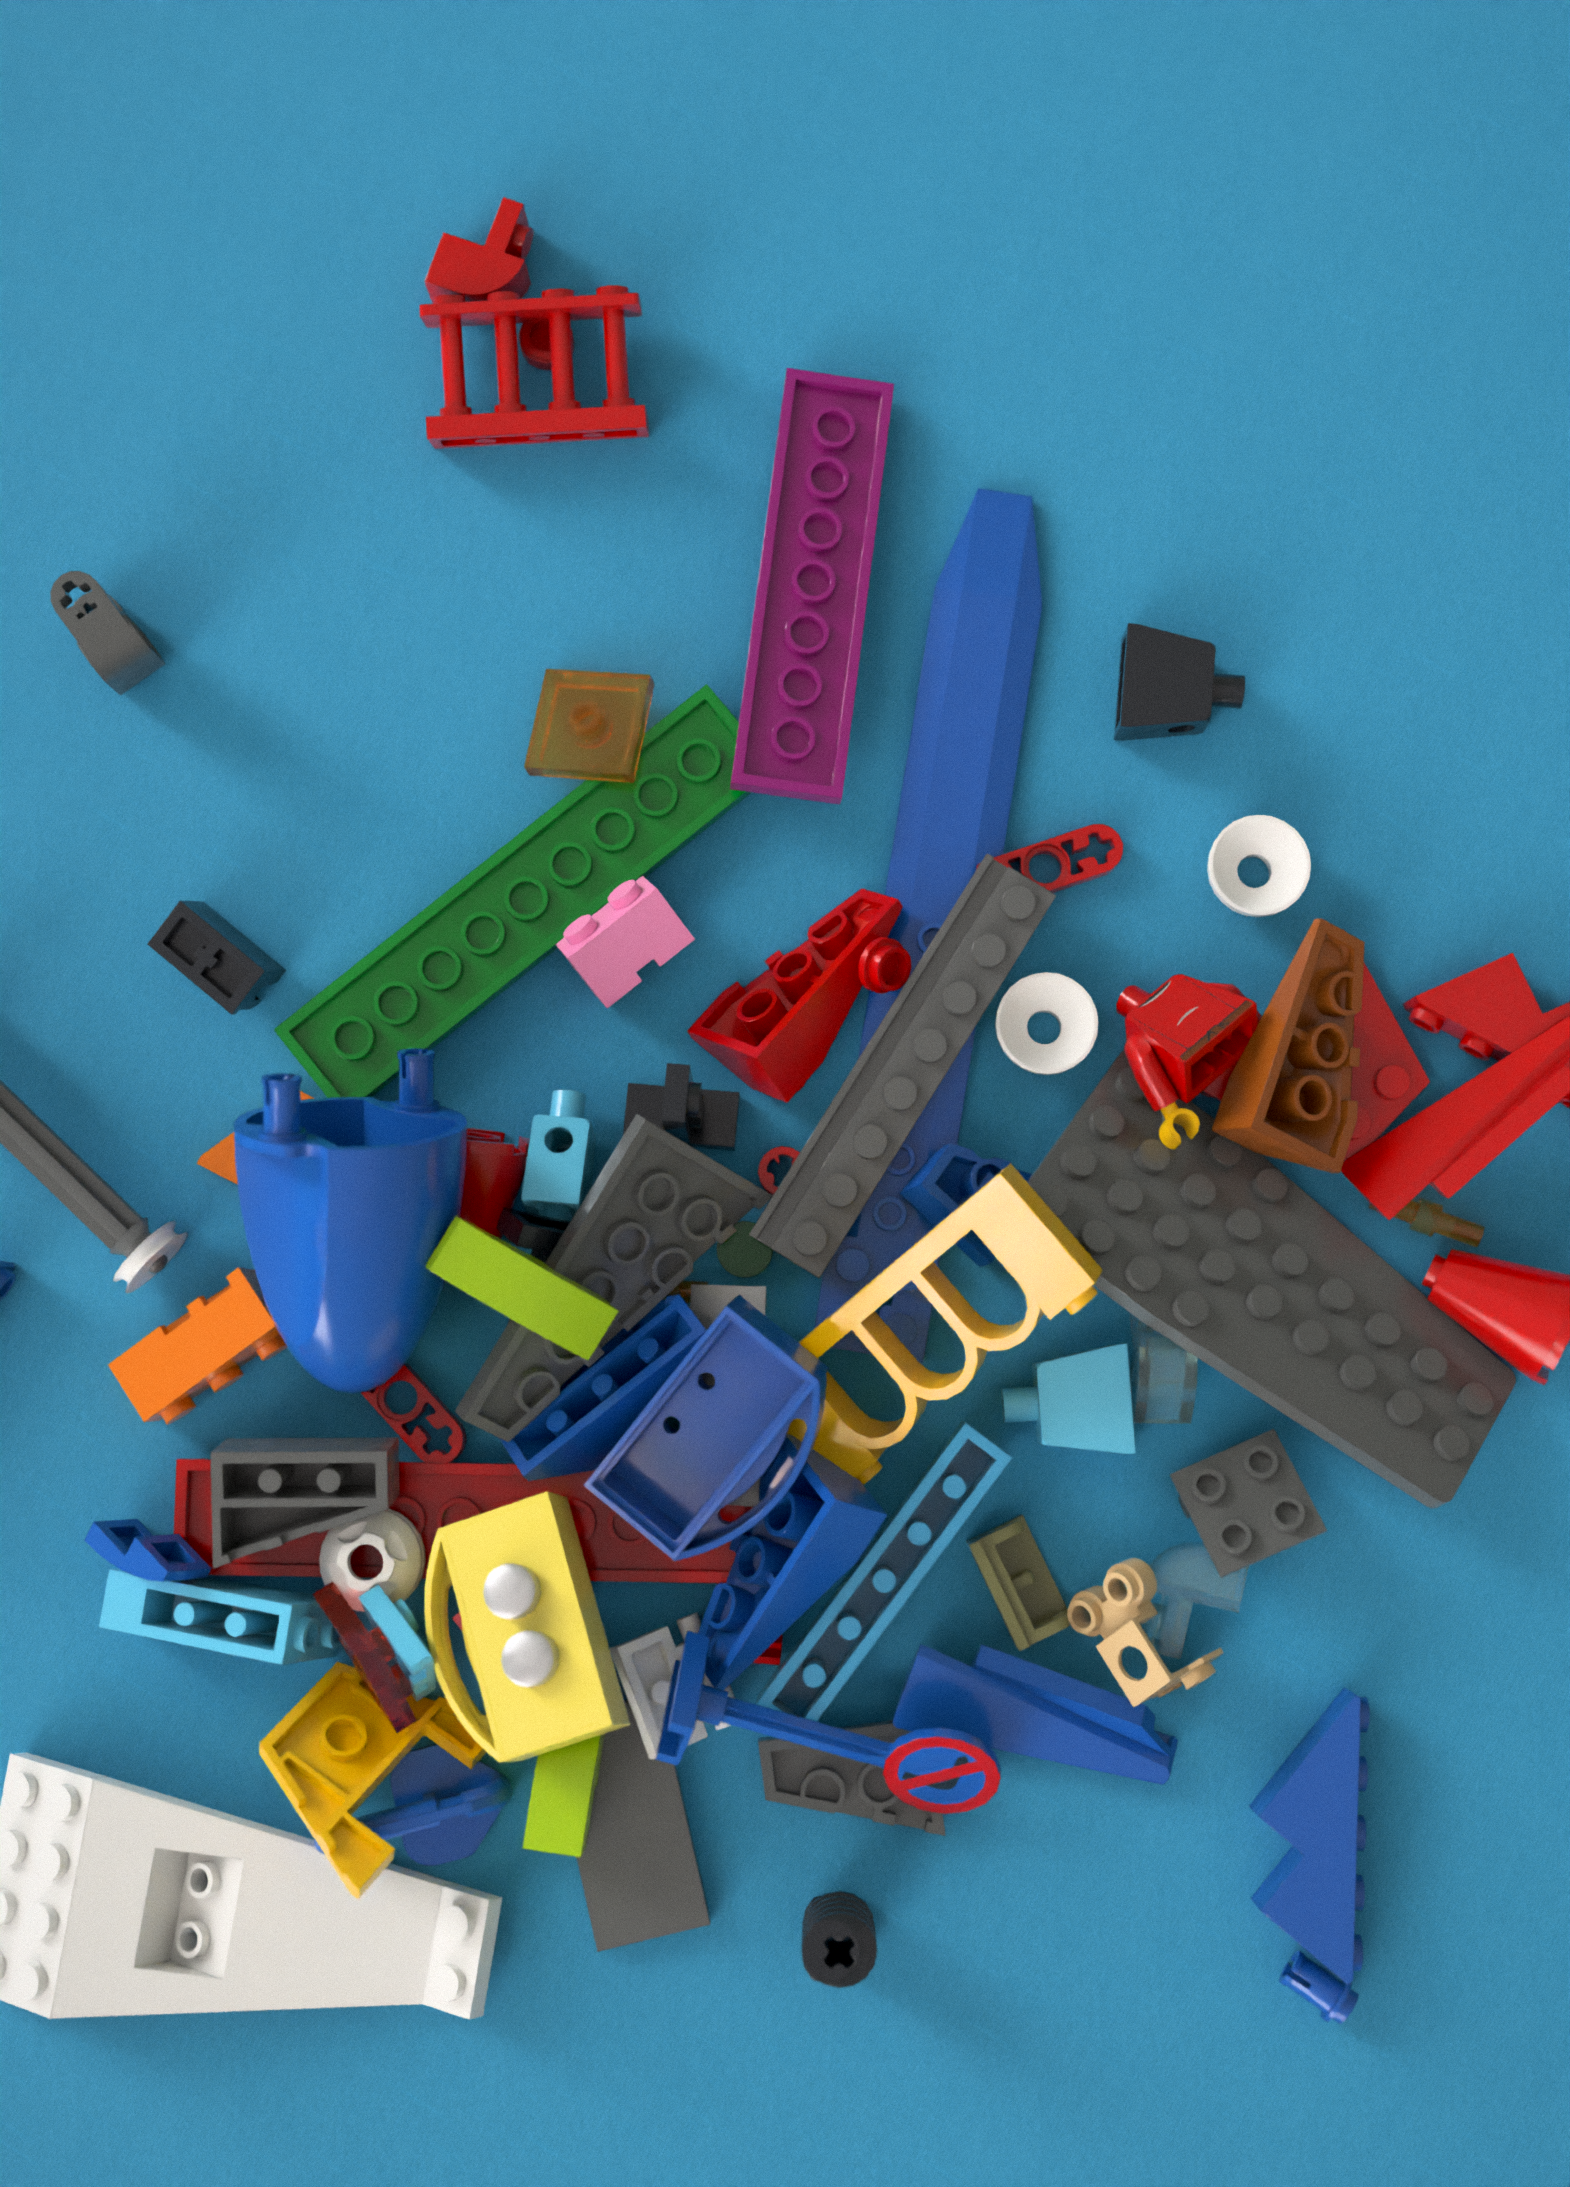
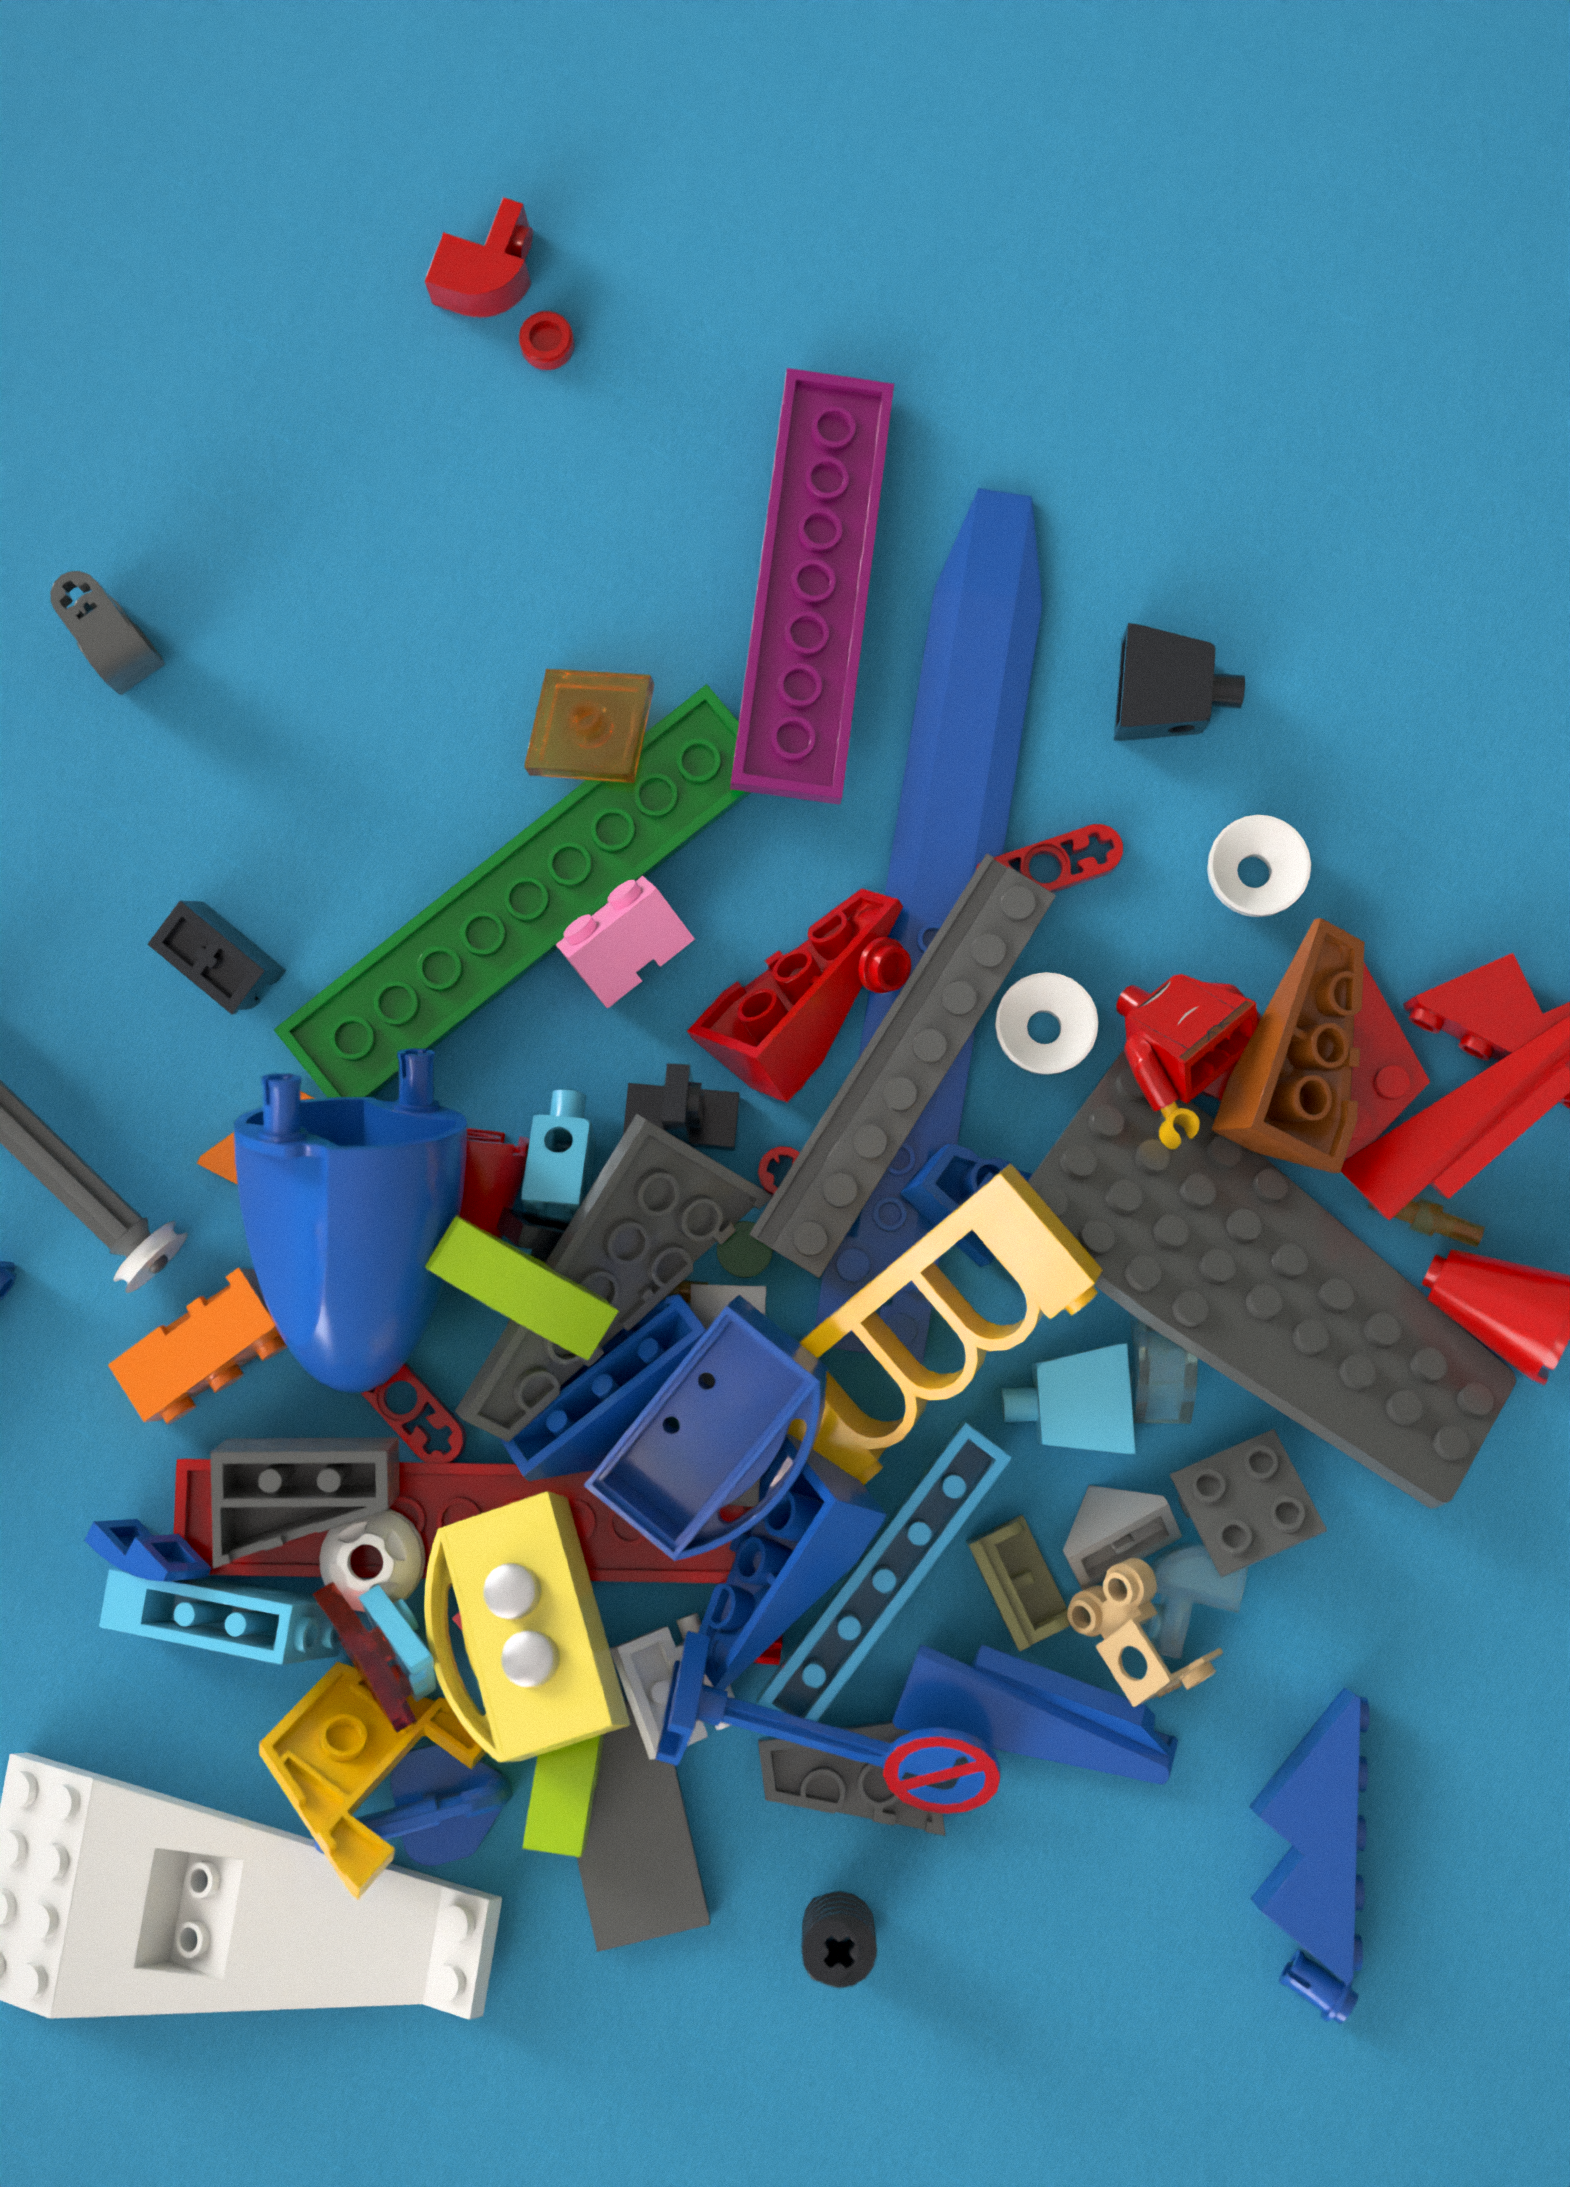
(511, 420): red fence -> none
(1114, 1528): none -> light grey slope

